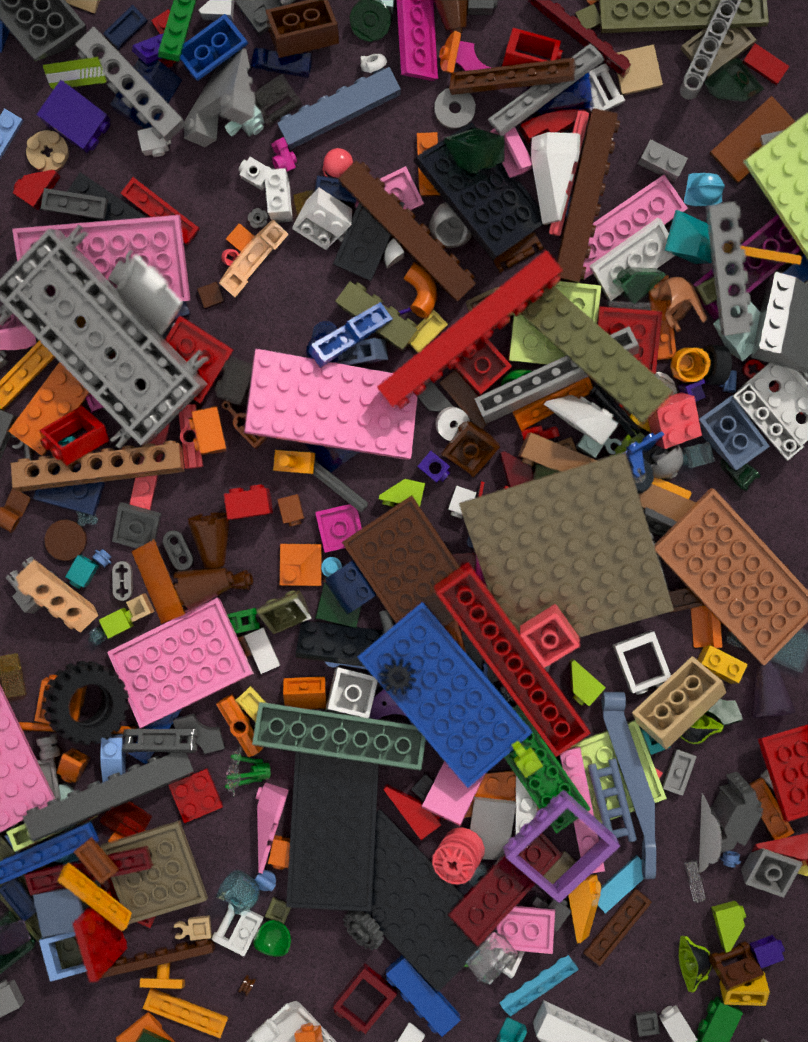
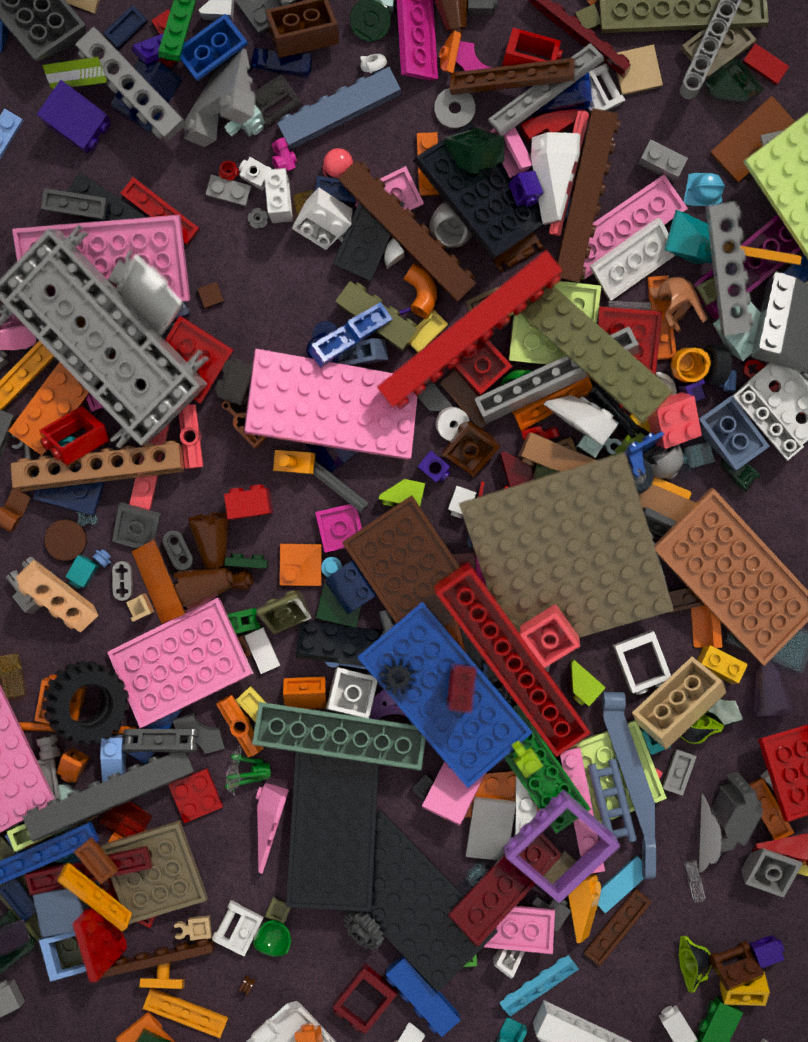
(31, 187): red slope -> none
(37, 145): tan plate -> none
(97, 636): clear light blue plate -> none
(116, 622): lime brick -> none
(151, 144): white brick -> none
(208, 431): orange slope -> none
(228, 166): none -> red plate
(228, 190): none -> light grey plate
(231, 252): coral hinge -> none
(239, 891): clear light blue piece -> none
(240, 237): orange tile -> none
(251, 257): light nougat slope -> none
(256, 561): none -> dark green plate
(266, 881): medium blue plate -> none
(280, 852): orange brick -> none
(291, 510): dark orange brick -> none
(420, 819): red slope -> none
(458, 855): coral wheel -> none
(460, 681): none -> dark red window
(491, 958): clear brick -> none
(526, 188): none -> dark purple brick
(636, 282): clear green slope -> none
(647, 1023): dark grey plate -> none
(729, 923): lime slope -> none
(730, 860): medium blue plate -> none

